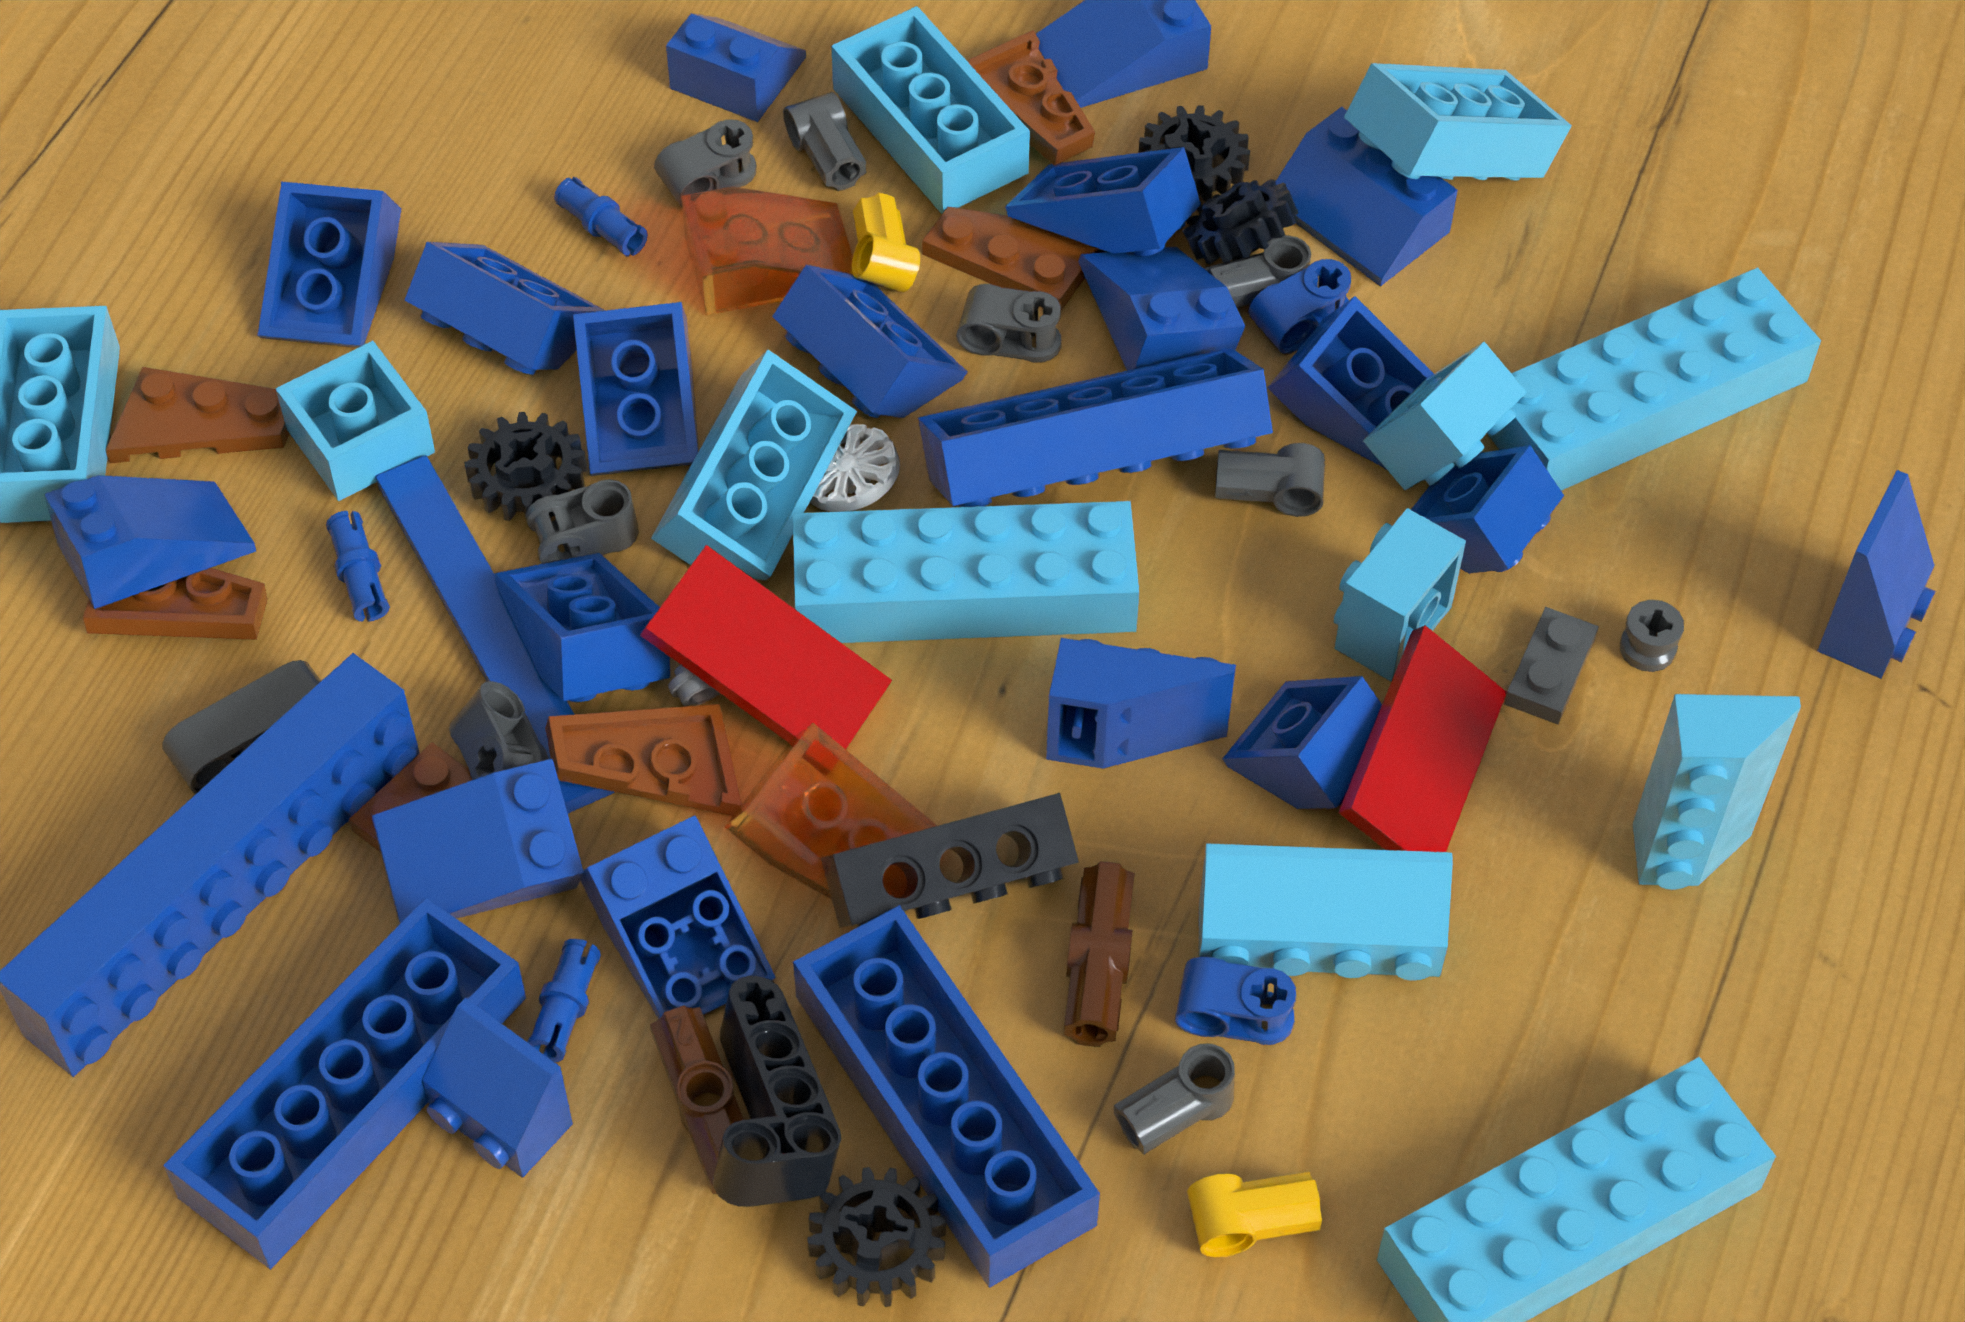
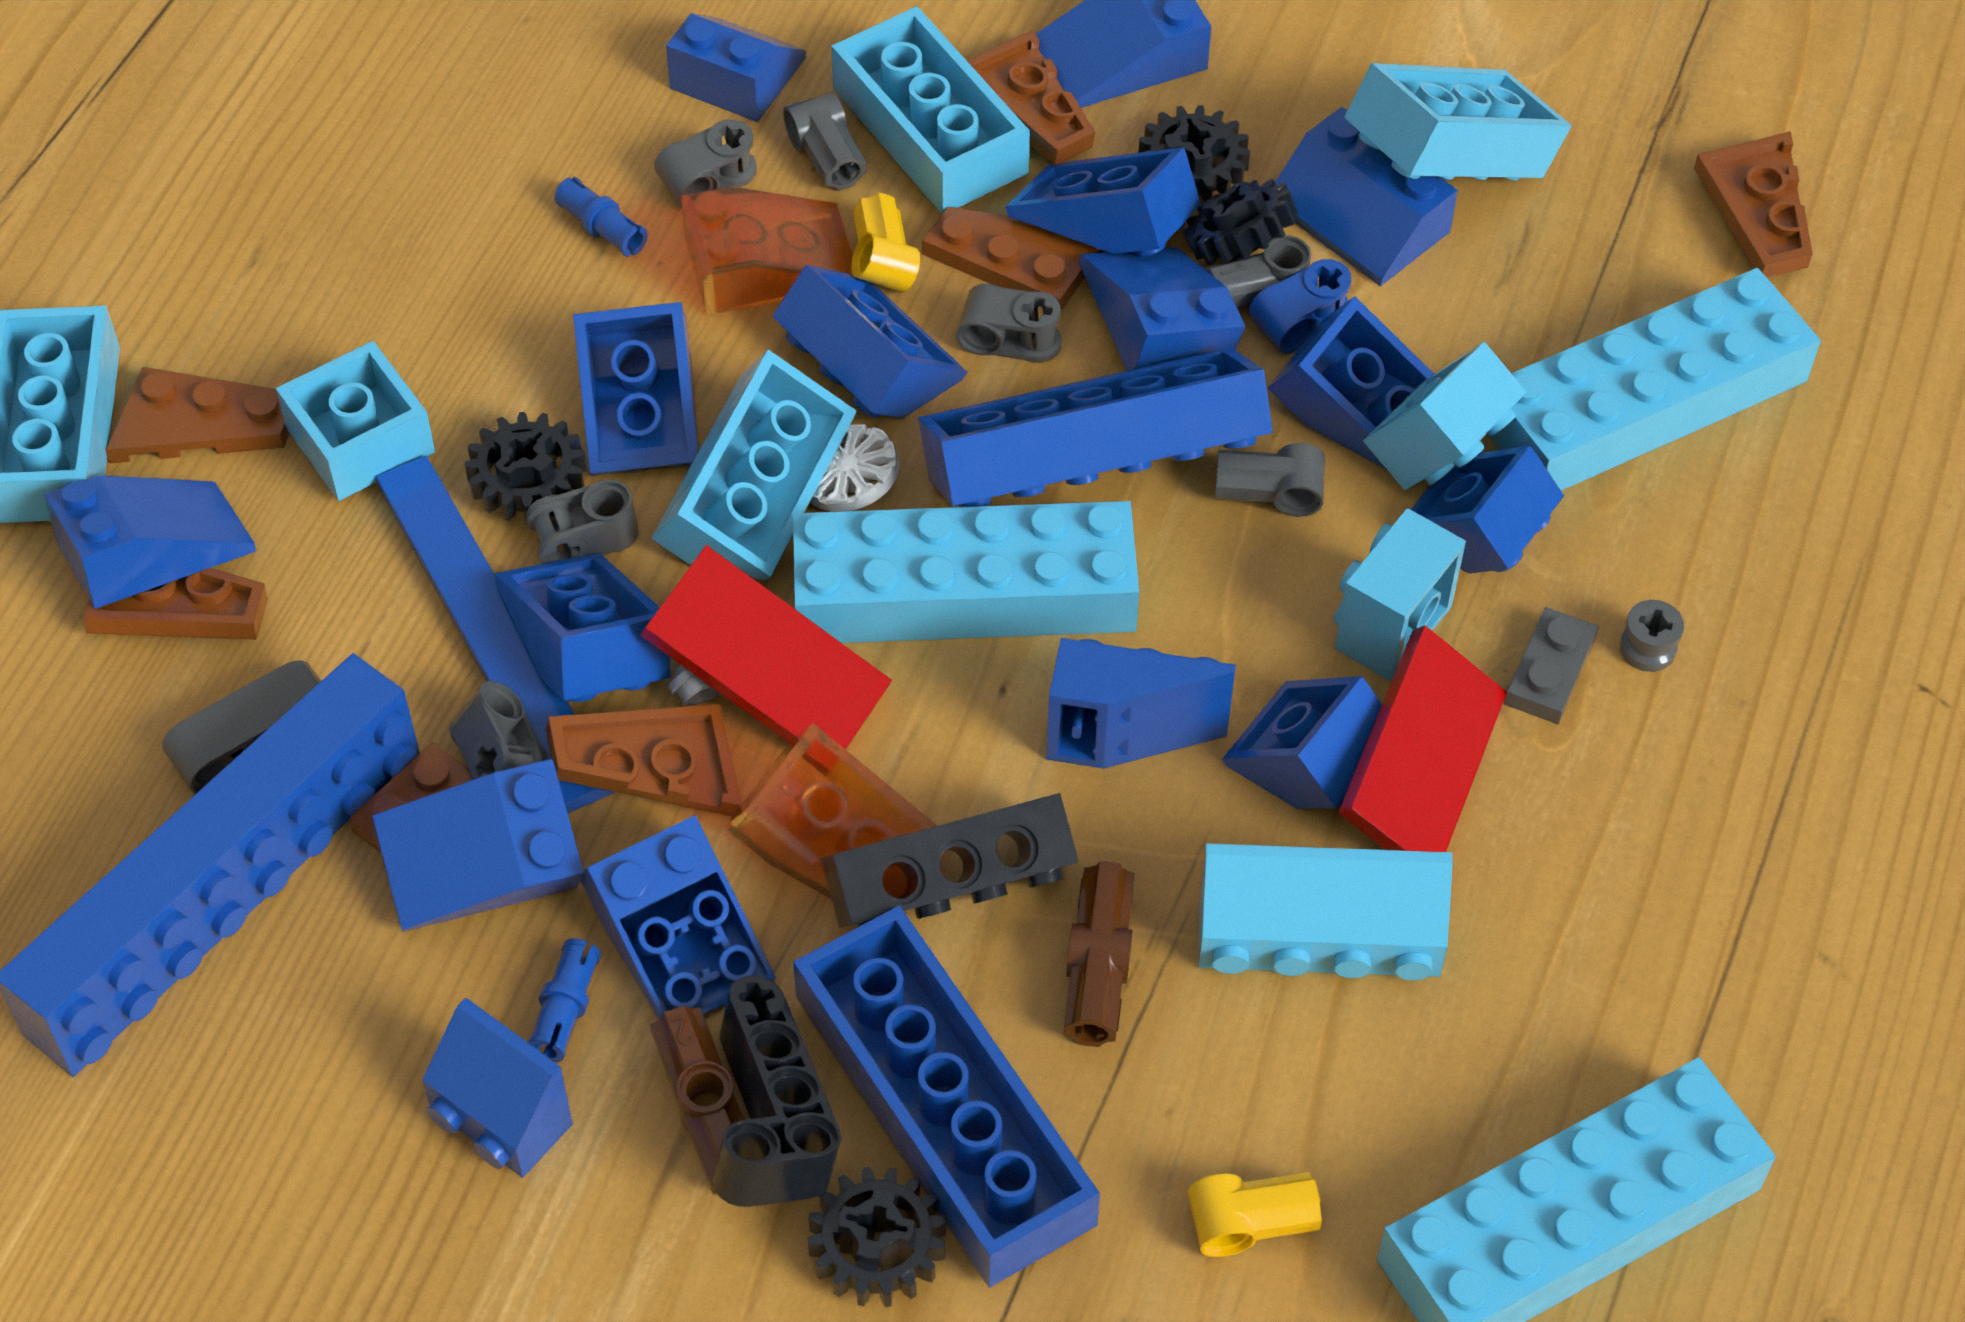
(328, 263): blue slope -> none
(339, 1085): blue brick -> none
(357, 566): blue pin -> none
(497, 304): blue slope -> none
(1174, 1101): dark grey piece -> none
(1230, 998): blue piece -> none
(1708, 783): medium azure slope -> none
(1760, 201): none -> dark orange wing
(1883, 586): blue slope -> none

